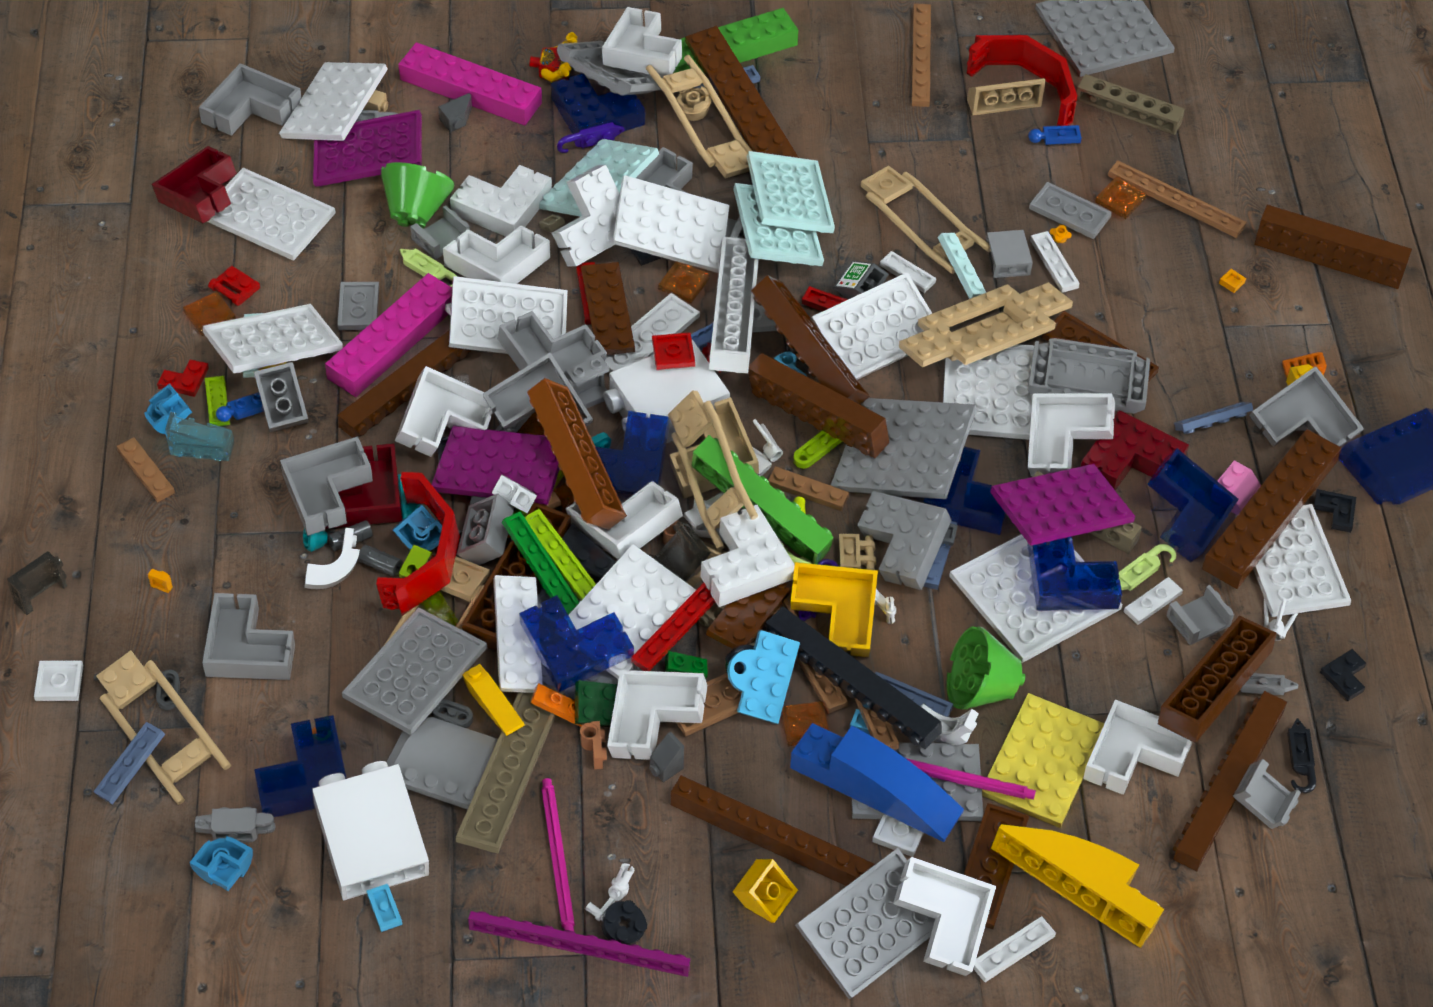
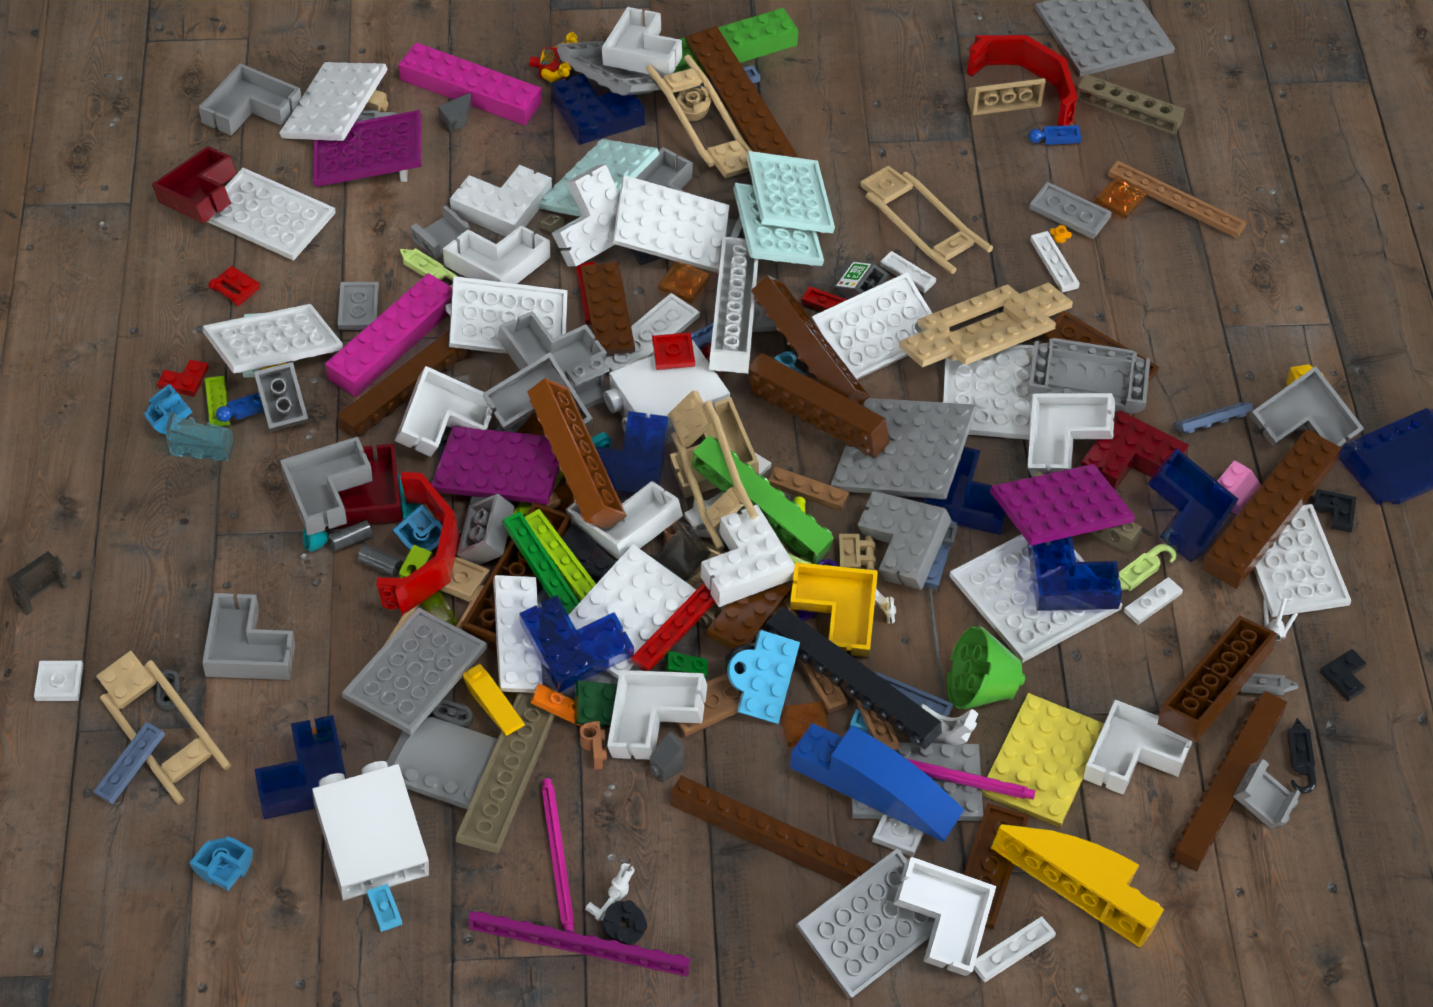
(145, 469): medium nougat plate -> none
(160, 580): light orange plate -> none
(208, 311): clear orange plate -> none
(238, 823): light grey hinge -> none
(332, 574): white arch -> none
(414, 192): bright green cone -> none
(514, 493): white slope -> none
(591, 136): dark purple plate -> none
(765, 889): yellow slope -> none
(771, 449): white plant -> none
(814, 449): lime plate -> none
(921, 55): medium nougat plate -> none
(961, 264): light aqua plate -> none
(1009, 253): light grey panel -> none
(1201, 617): light grey panel -> none
(1232, 280): light orange plate -> none
(1314, 359): orange slope -> none
(1332, 246): reddish brown brick -> none

